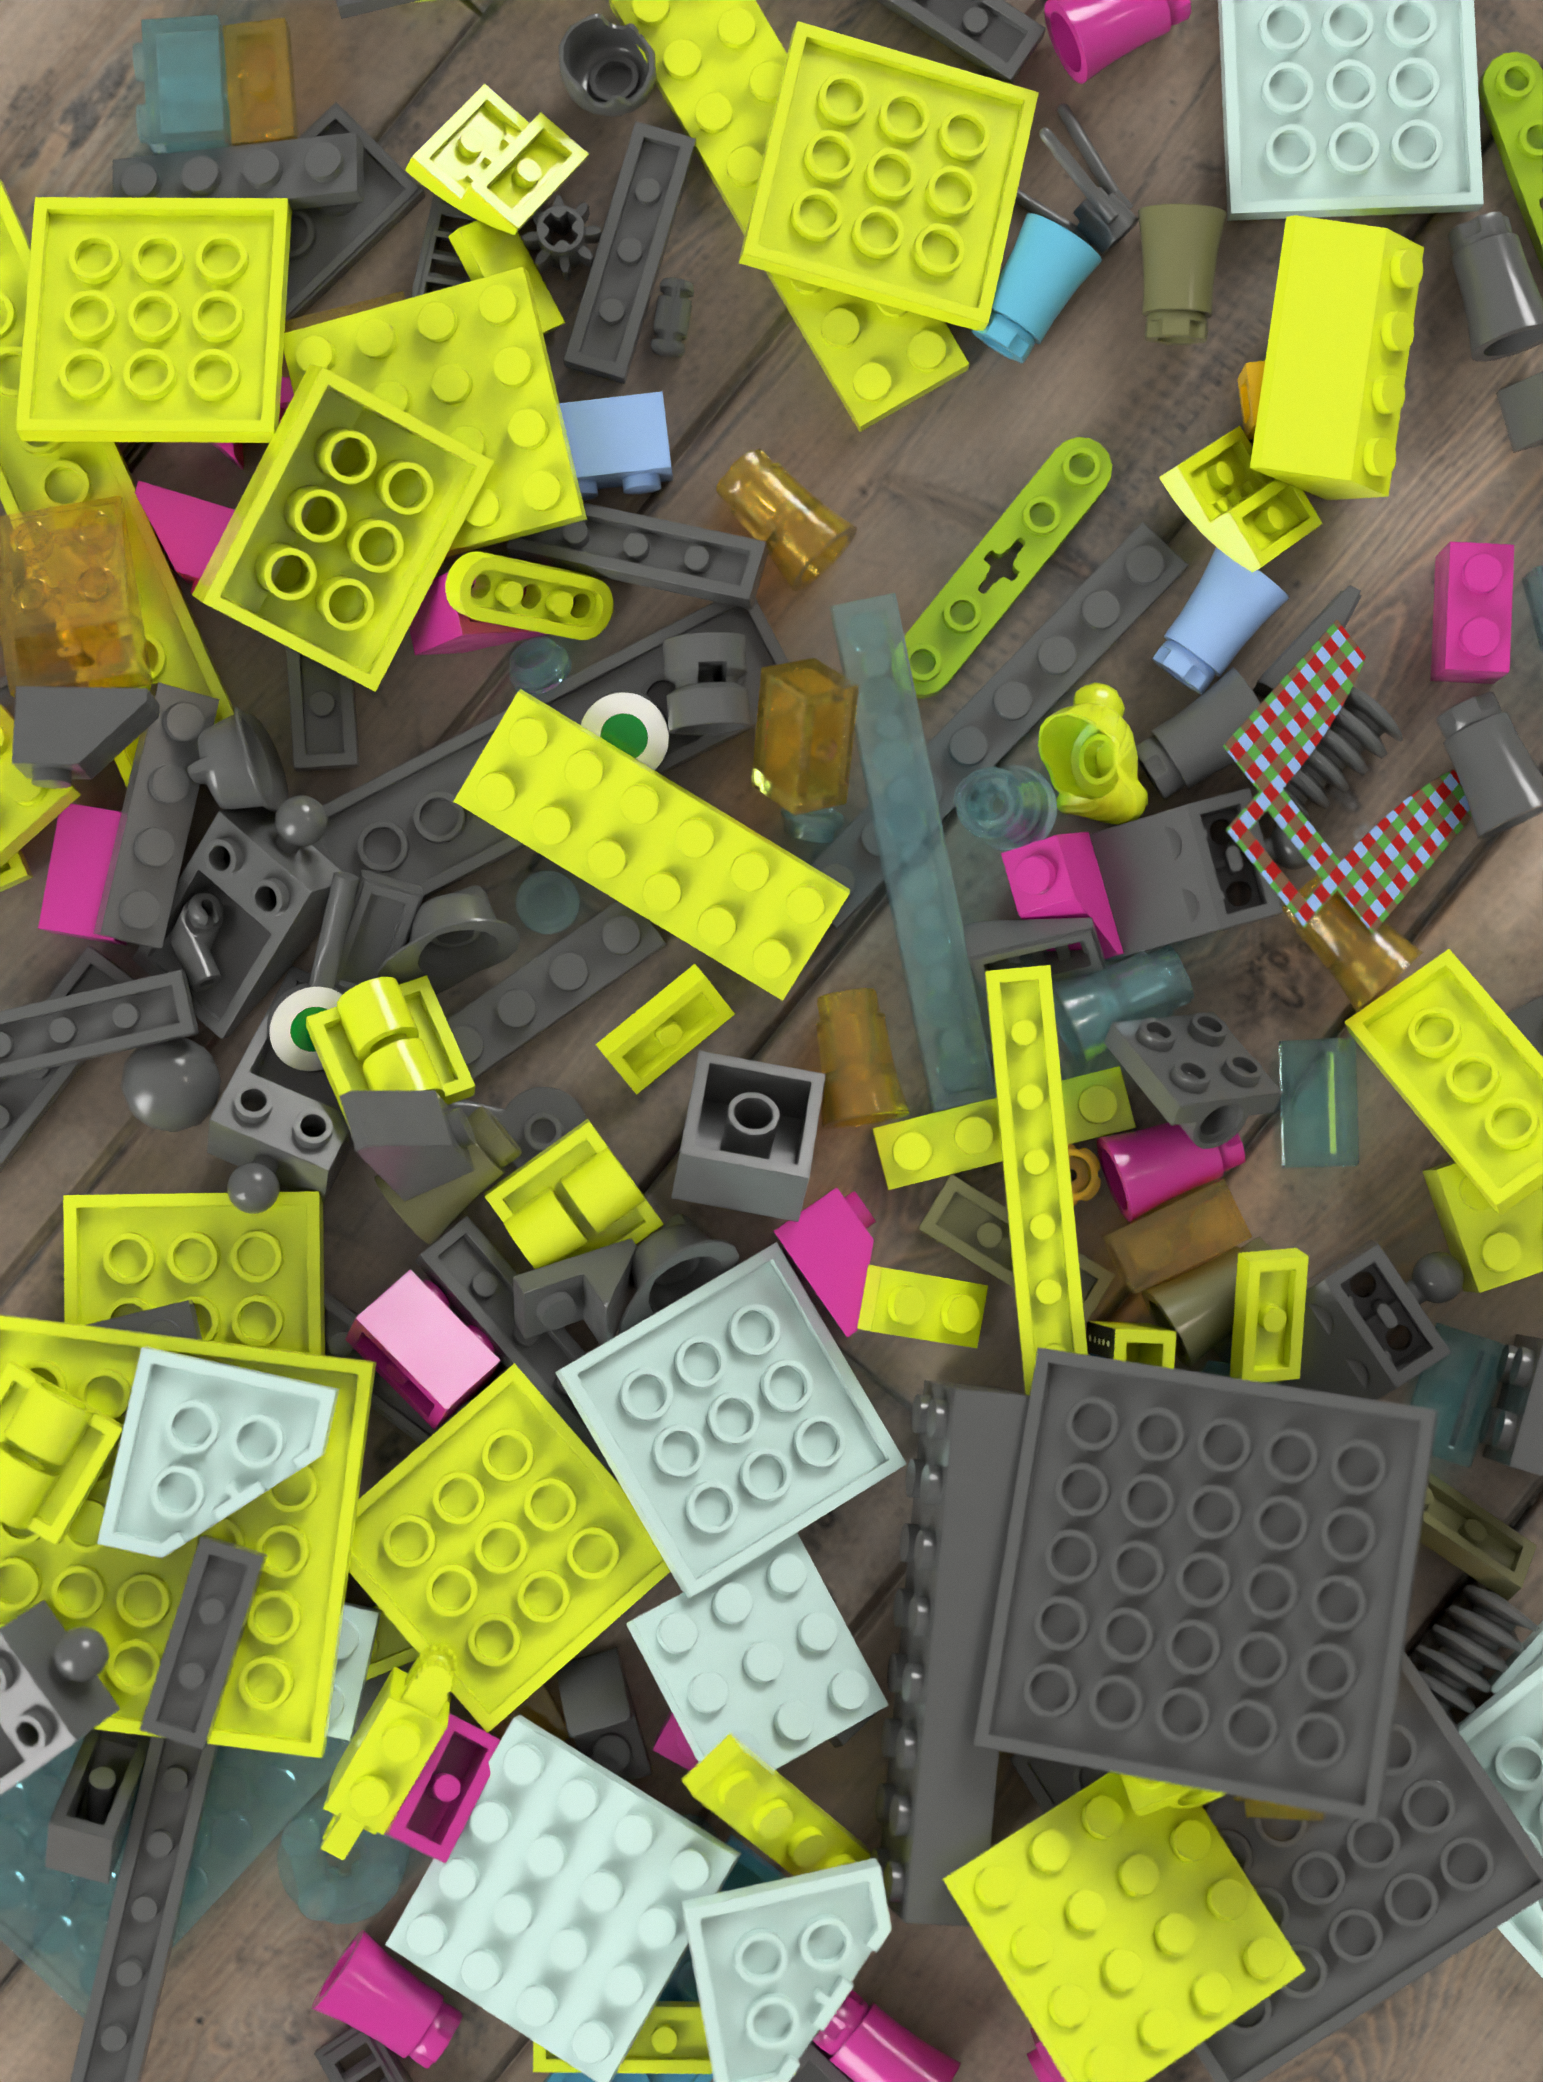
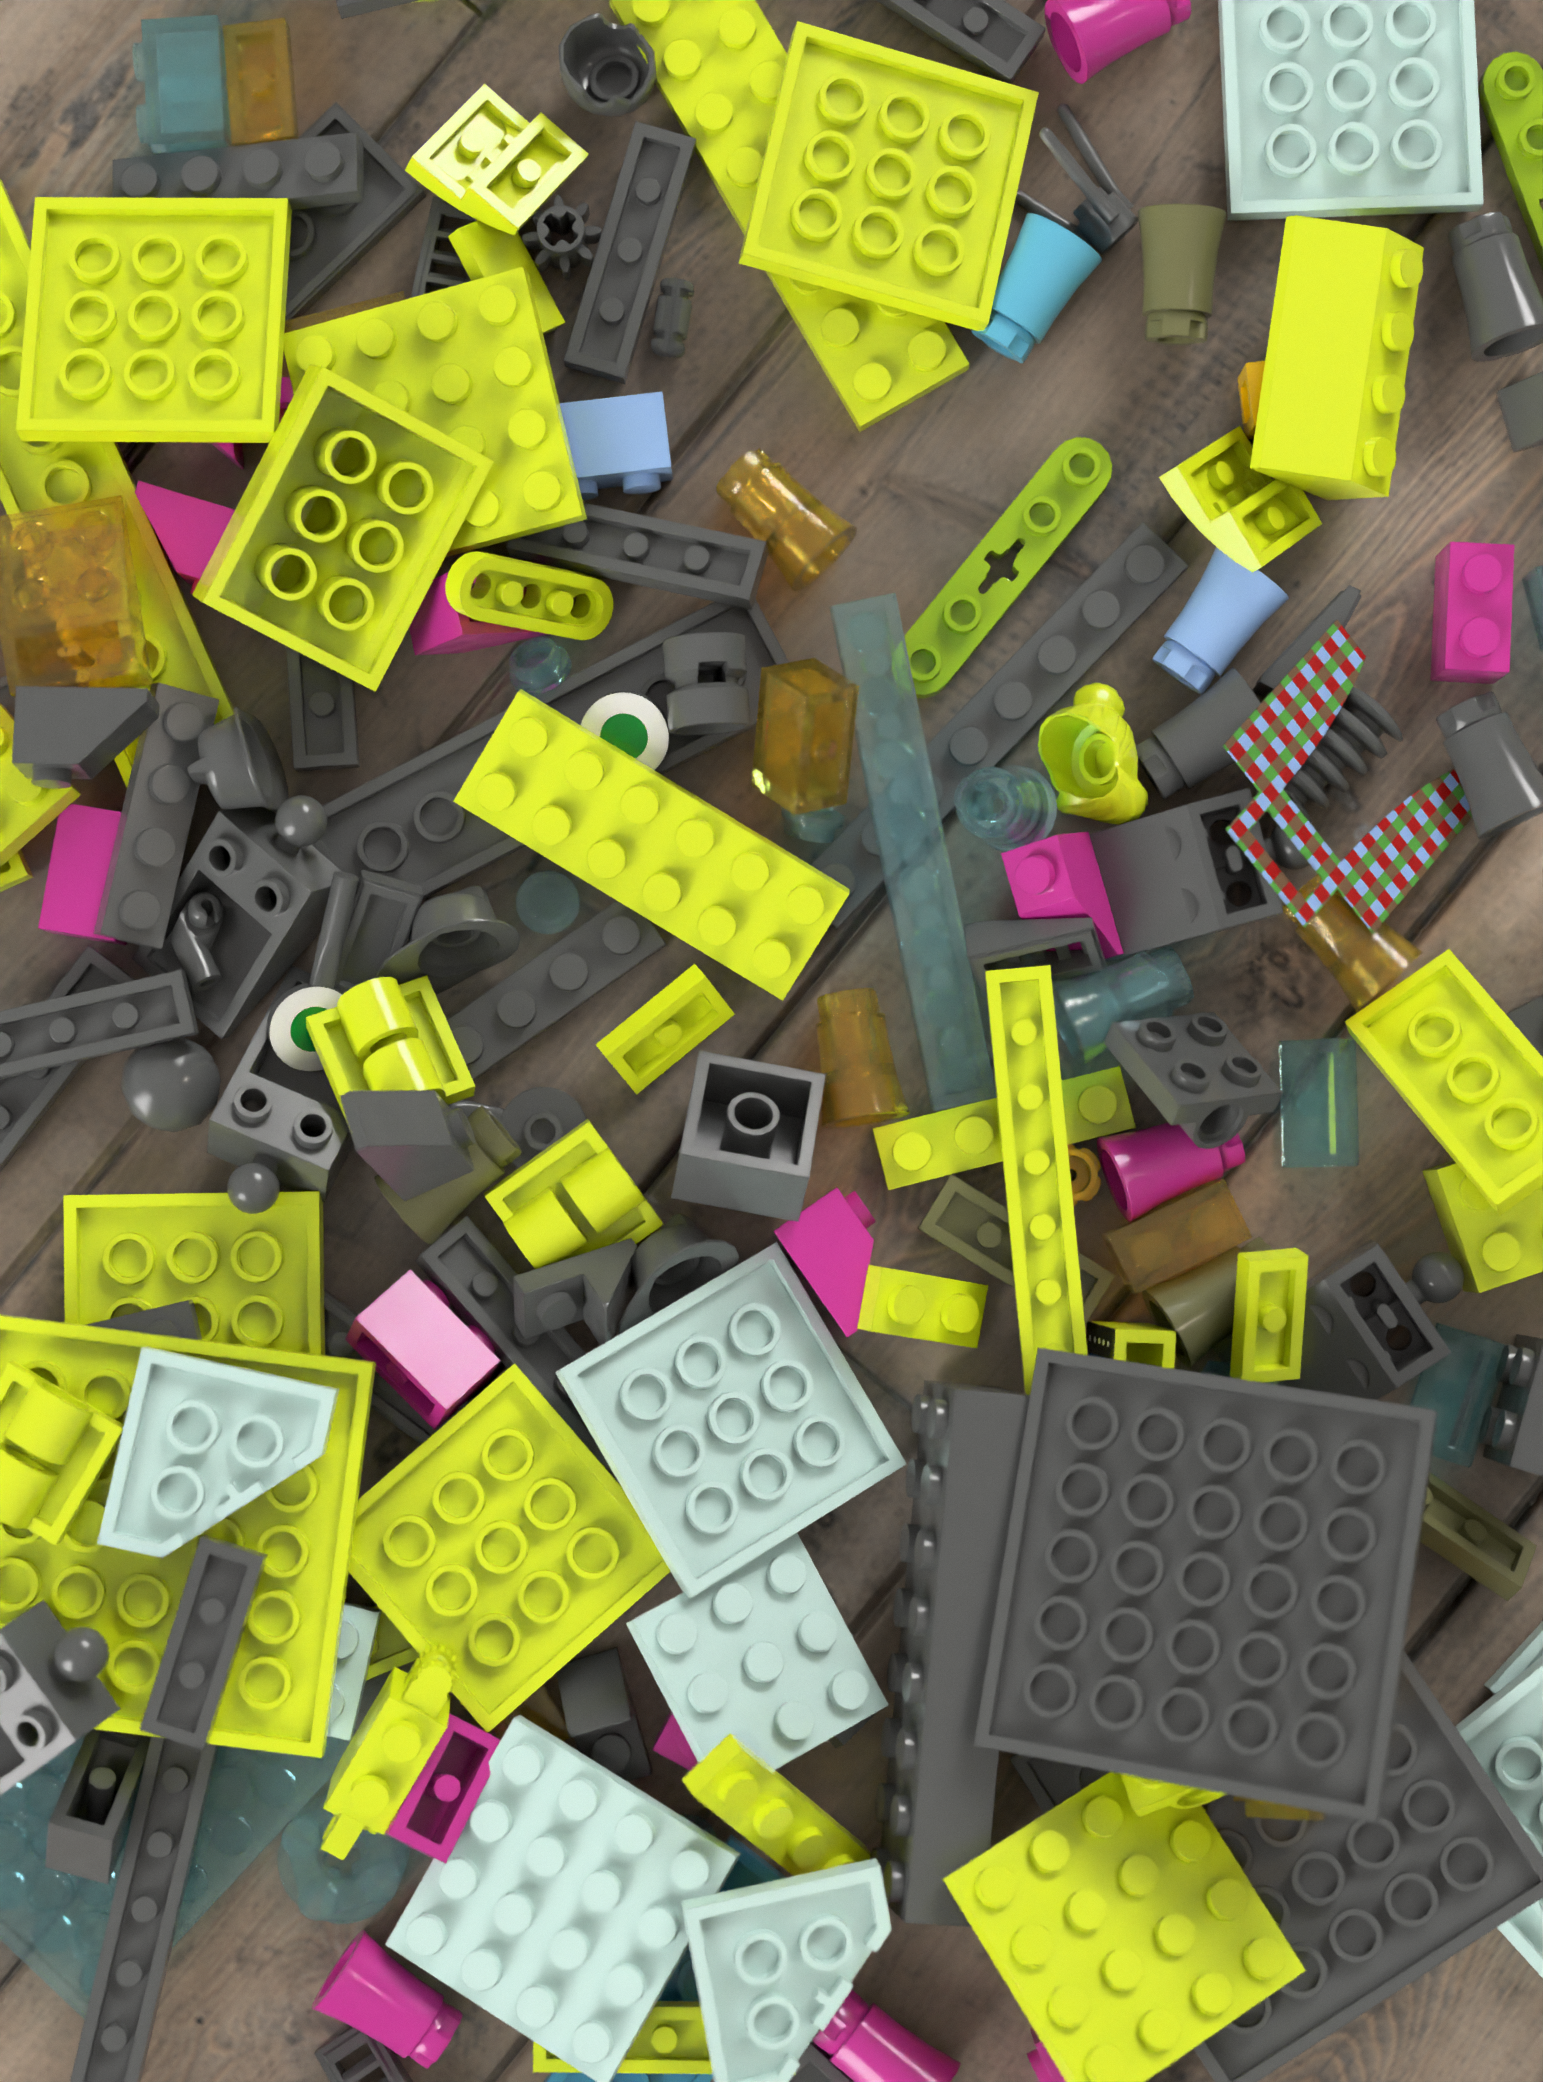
(1470, 1648): dark grey piece -> none

